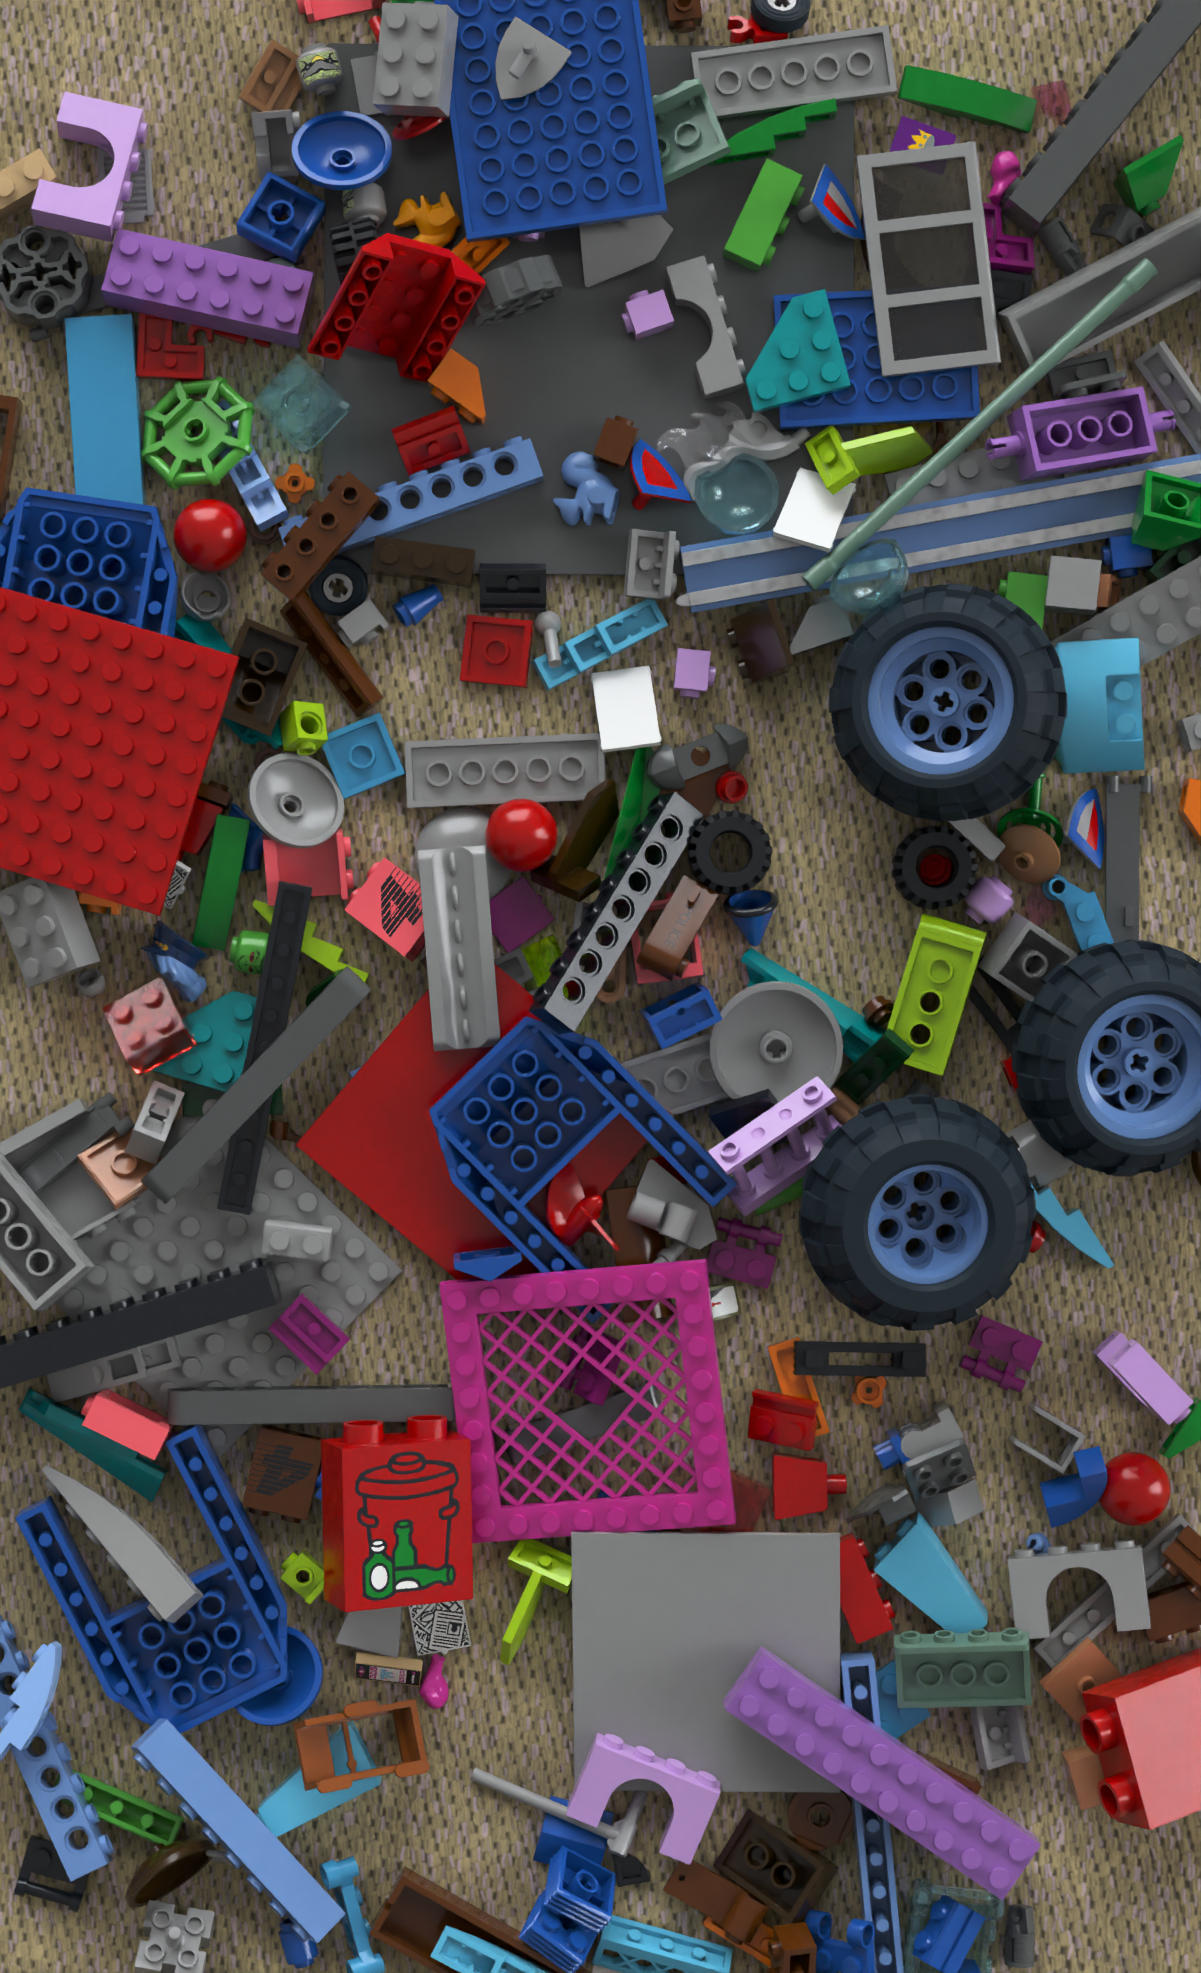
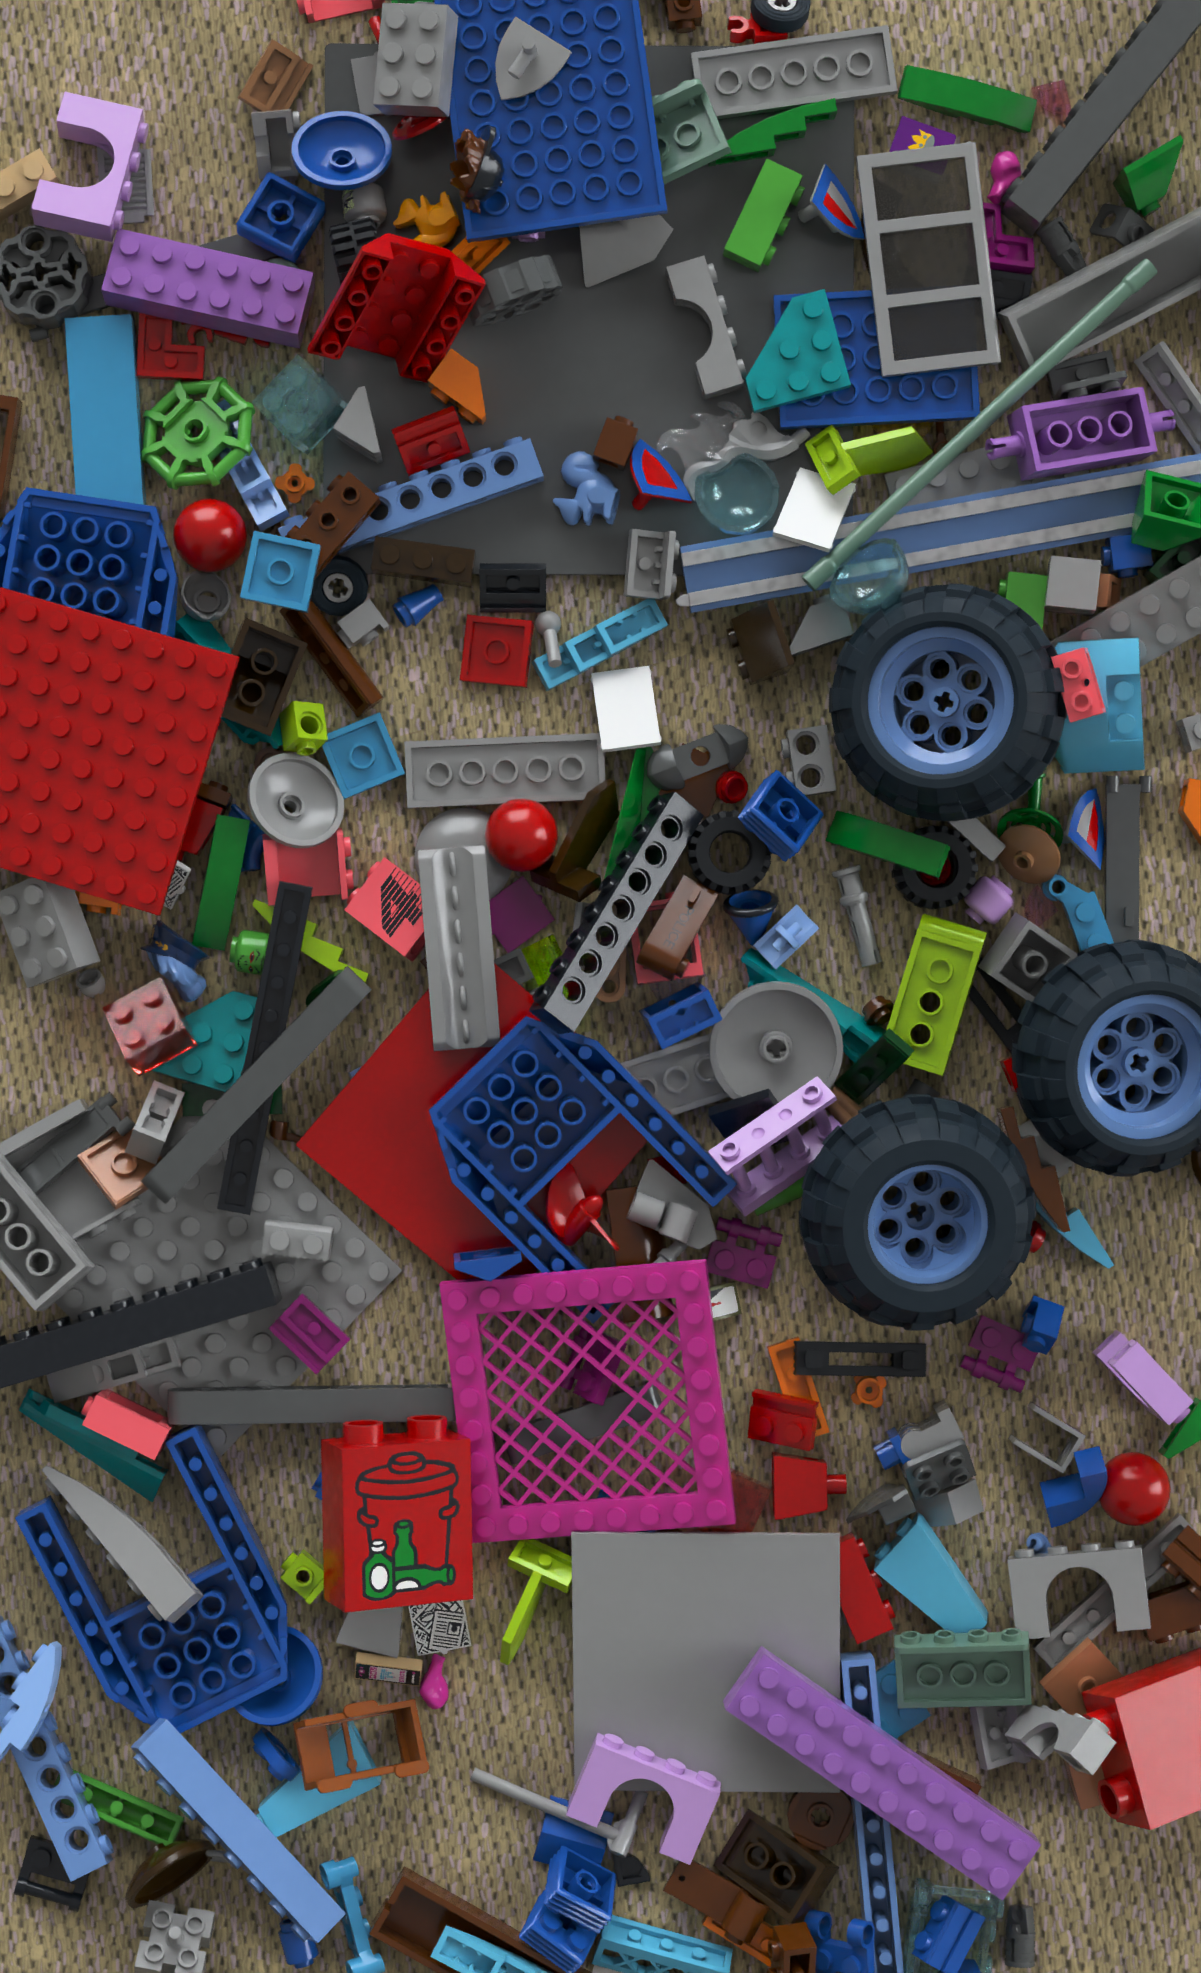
(271, 1749): none -> blue plate
(280, 571): none -> dark azure plate
(283, 1473): reddish brown panel -> none
(319, 69): light grey head -> none
(357, 427): none -> light grey slope
(477, 168): none -> hair
(647, 314): lavender brick -> none
(693, 672): lavender brick -> none
(780, 816): none -> blue brick
(786, 936): none -> light blue hips
(818, 761): none -> light grey brick
(854, 900): none -> light grey pin
(888, 843): none -> green slope
(1041, 1324): none -> blue brick
(1042, 1178): none -> reddish brown slope
(1076, 1739): none -> light grey arch
(1079, 699): none -> coral window

